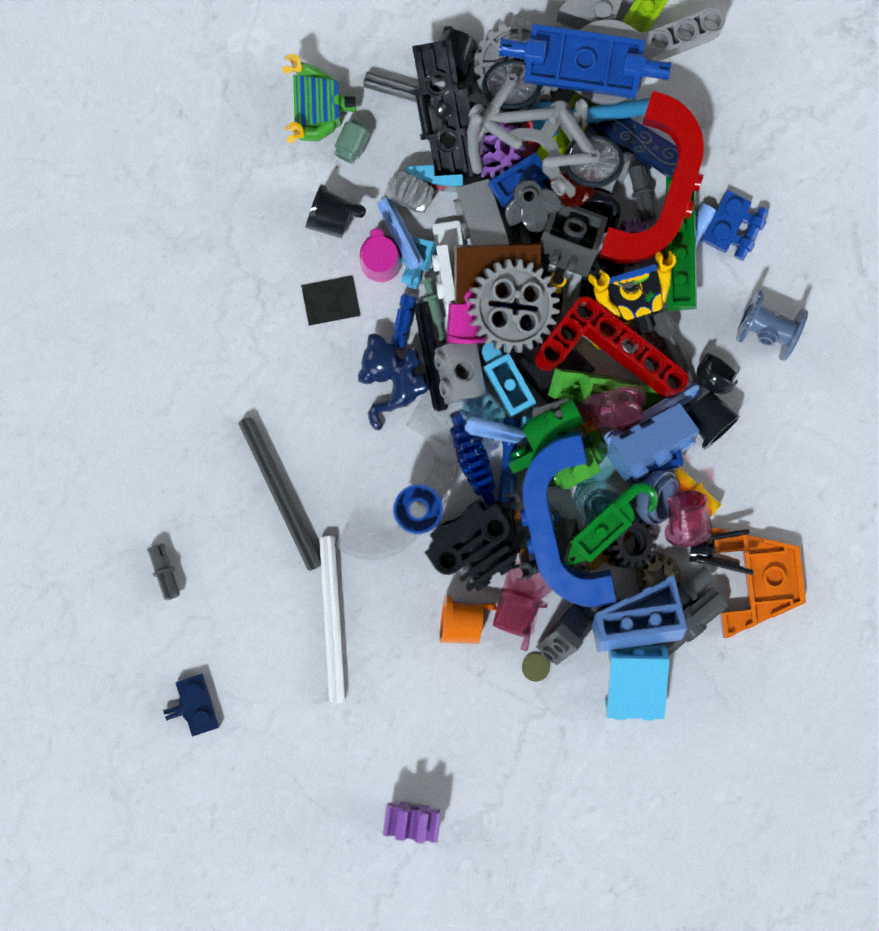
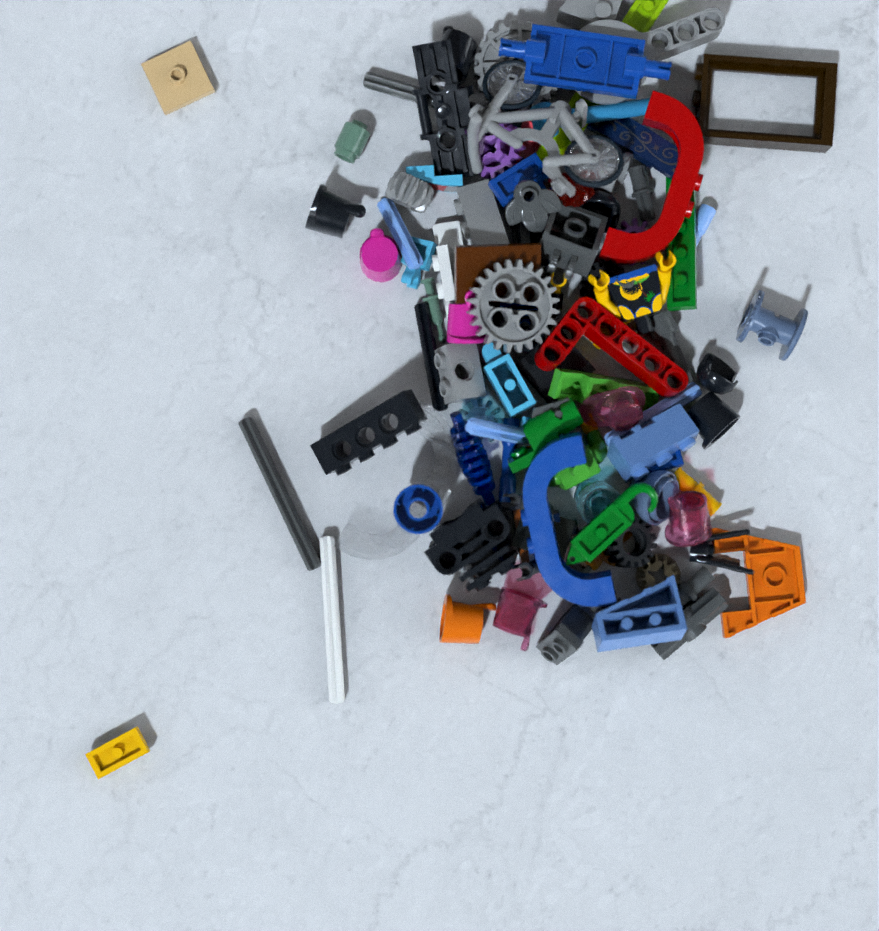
(117, 752): none -> yellow plate
(163, 572): dark grey axle -> none
(178, 78): none -> tan plate
(194, 705): dark blue plate -> none
(315, 102): torso -> none
(330, 300): pearl dark grey sticker -> none
(330, 448): none -> black brick
(381, 364): dark blue animal -> none
(403, 321): blue axle -> none
(412, 822): medium lavender gear -> none
(535, 667): olive piece -> none
(638, 683): medium azure panel -> none
(726, 222): blue plate -> none
(823, 108): none -> dark brown door

